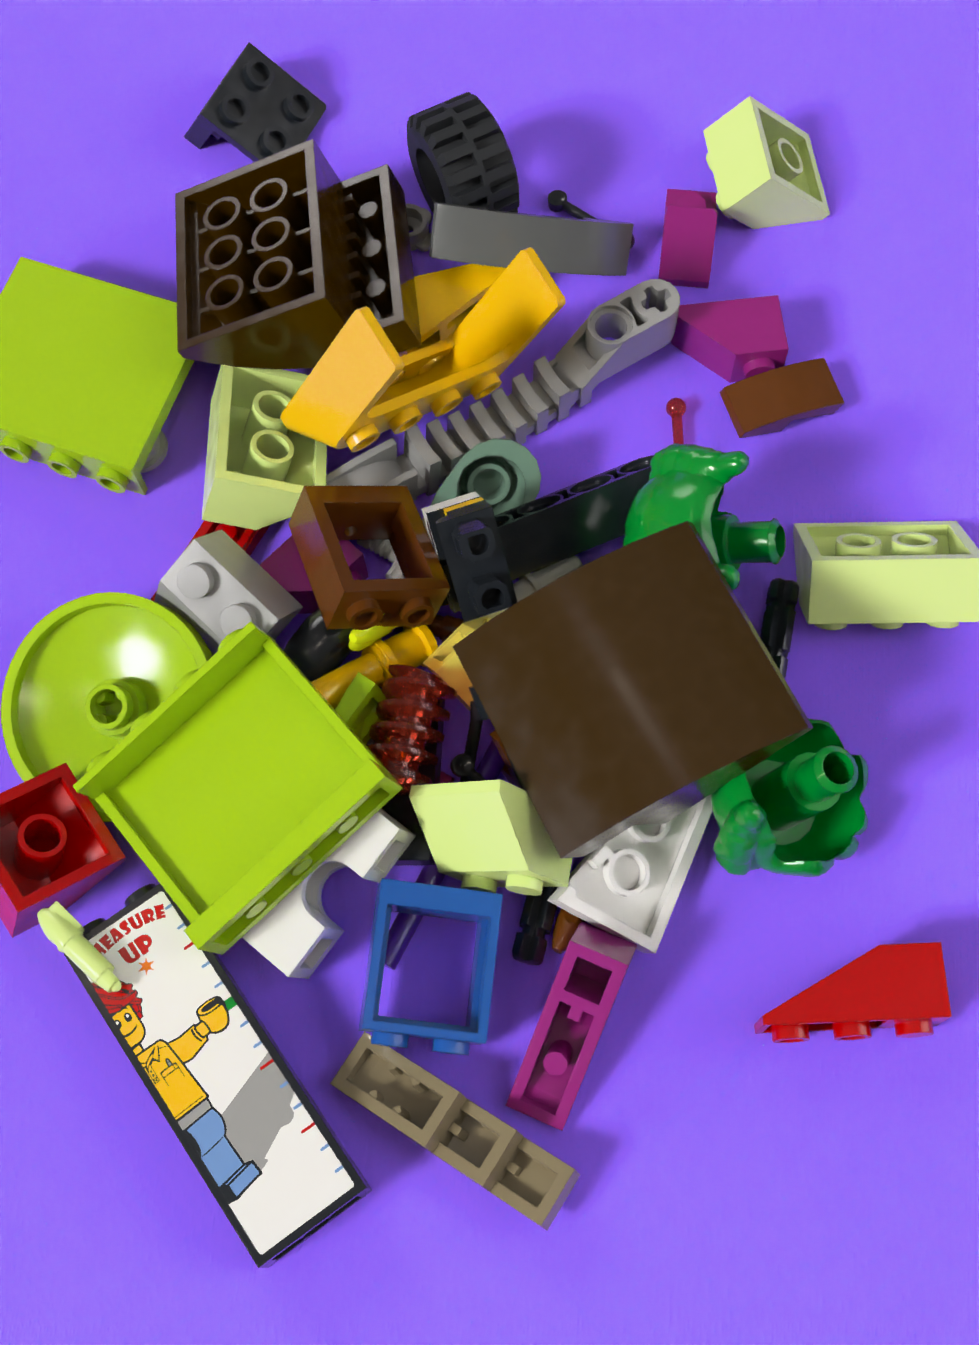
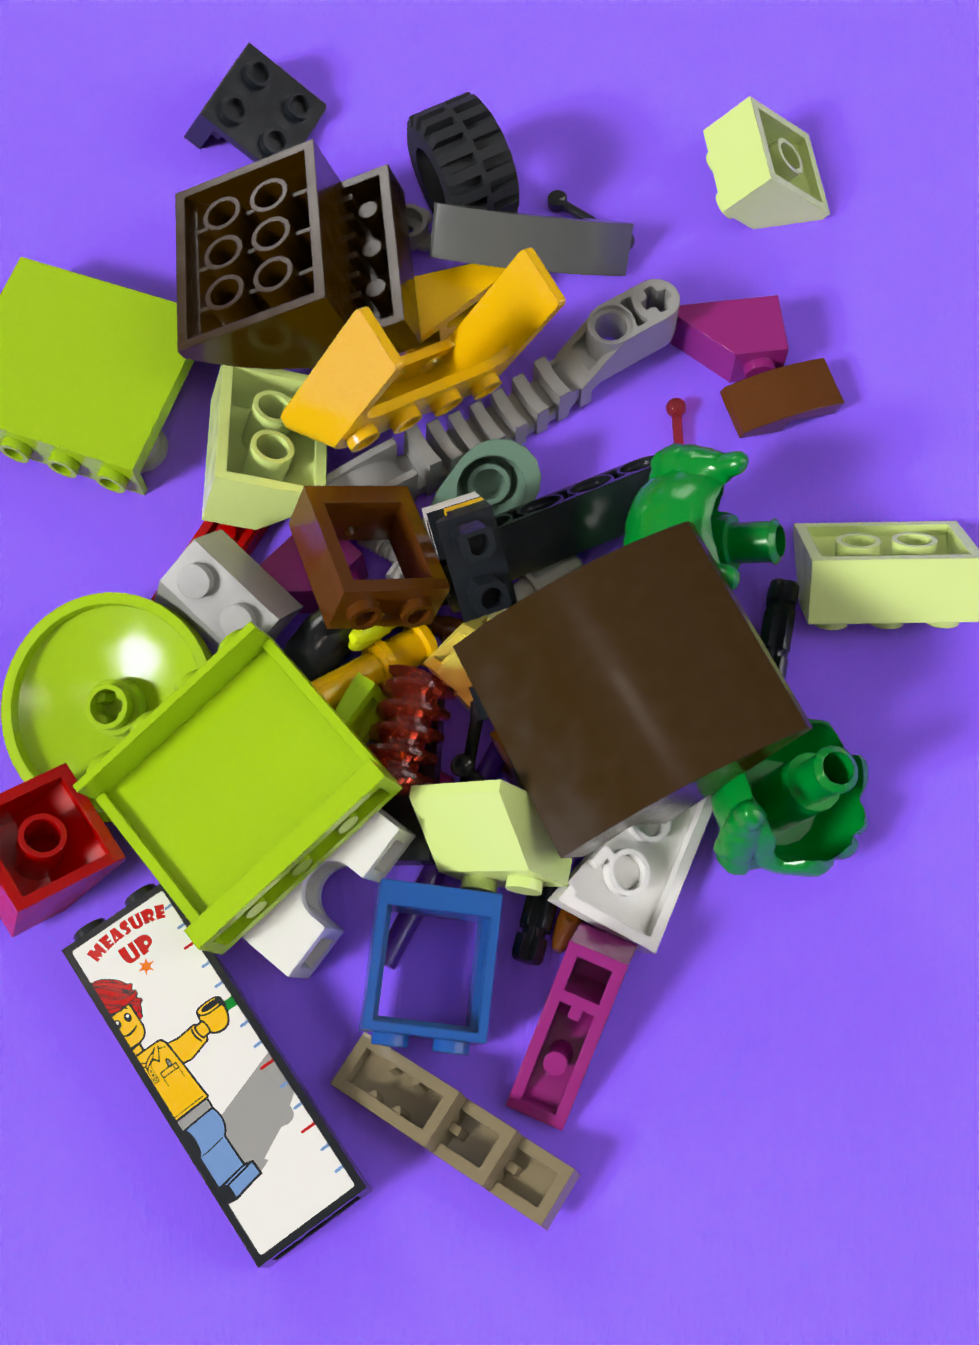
(68, 936): yellowish green piece -> none
(688, 238): magenta slope -> none
(881, 989): red slope -> none

